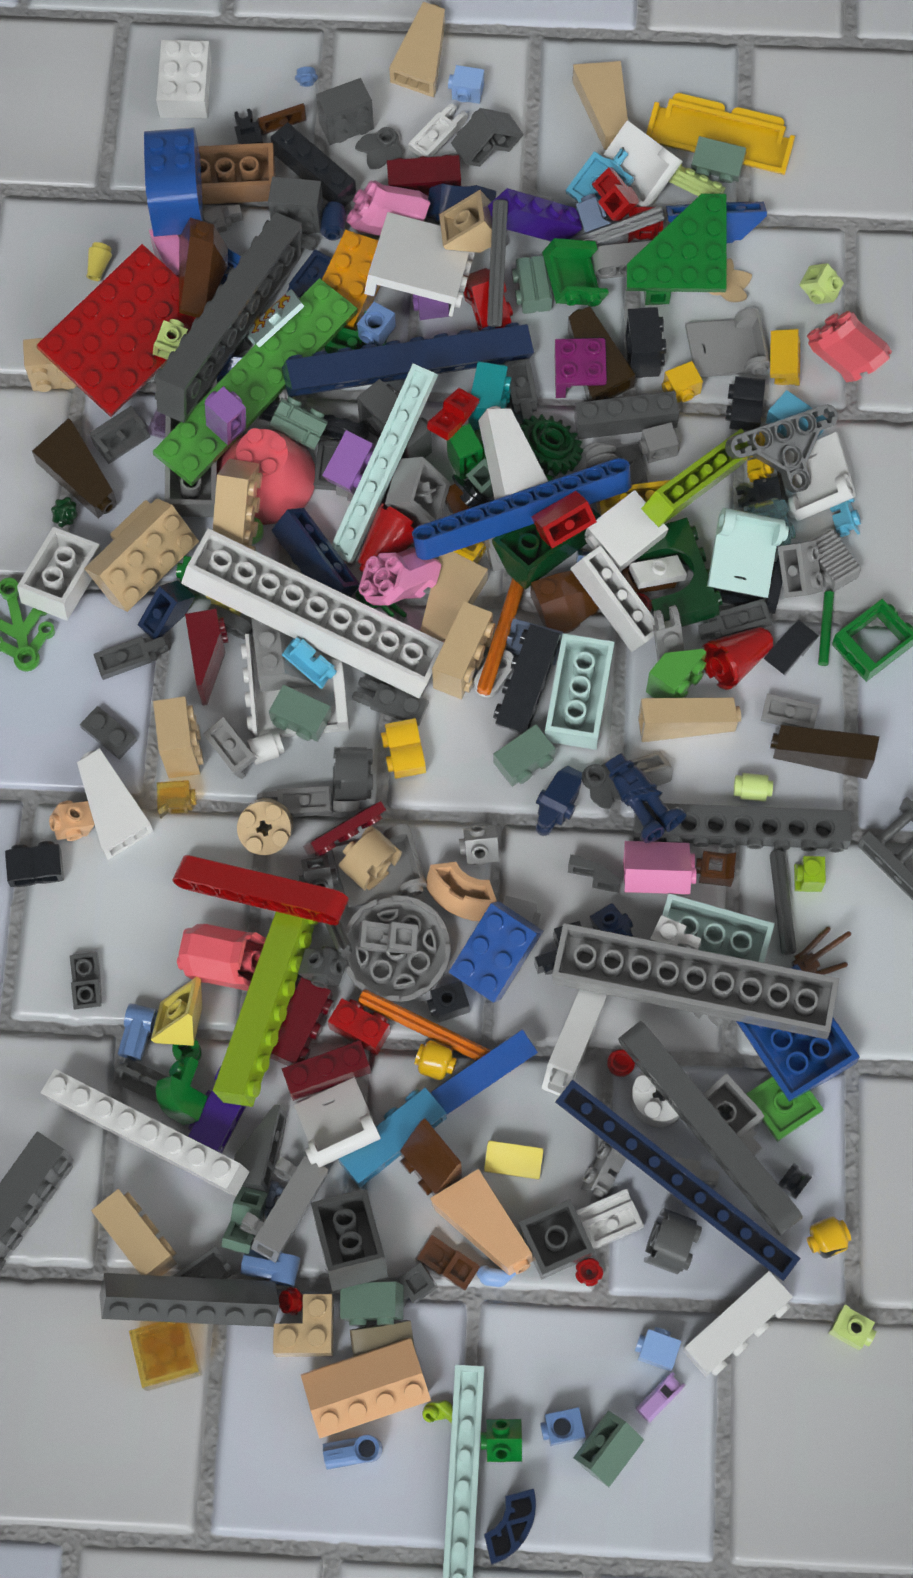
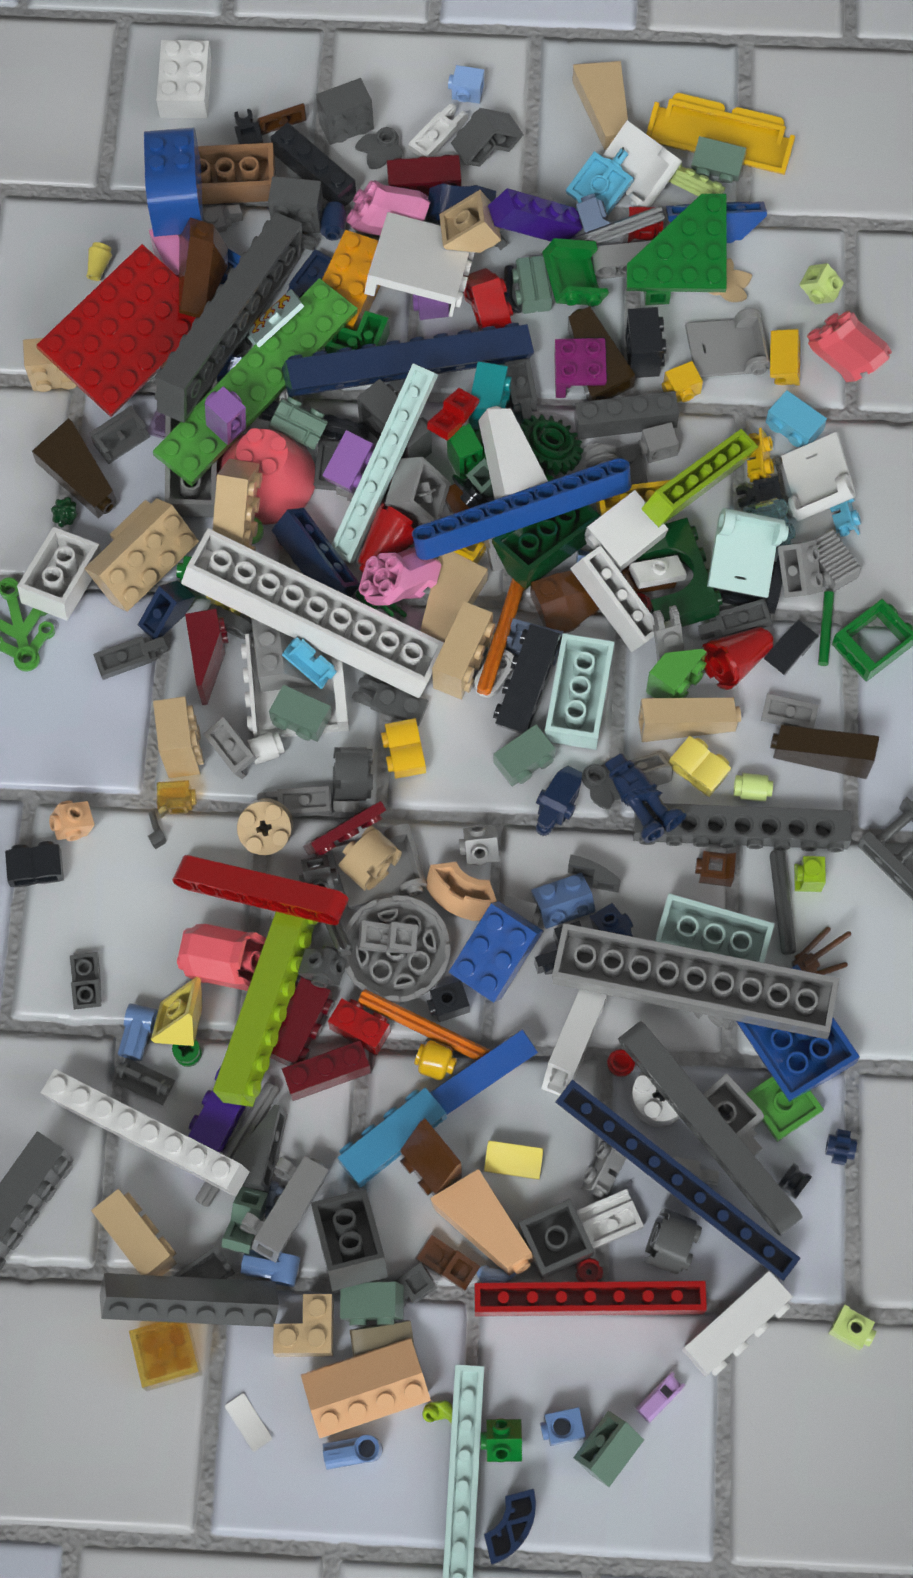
(108, 732): dark grey plate -> none
(113, 809): white slope -> none
(157, 837): none -> dark grey hand
(163, 345): yellowish green brick -> none
(176, 1095): green brick -> none
(248, 1125): none -> light grey axle
(248, 1422): none -> white sticker
(291, 1301): red plate -> none
(306, 76): medium blue plate -> none
(336, 1123): white door -> none
(377, 316): medium blue brick -> none
(420, 52): tan slope -> none
(497, 263): dark grey axle -> none
(509, 287): none -> black piece
(564, 519): red brick -> none
(564, 900): none -> medium blue bracket
(590, 1298): none -> red brick
(616, 196): red brick -> none
(658, 867): bright pink brick -> none
(658, 1348): light blue brick -> none
(673, 932): white plate -> none
(700, 766): none -> light yellow brick
(747, 403): black brick -> none
(796, 440): dark grey beam -> none
(828, 1237): yellow head -> none
(841, 1147): none -> dark blue gear

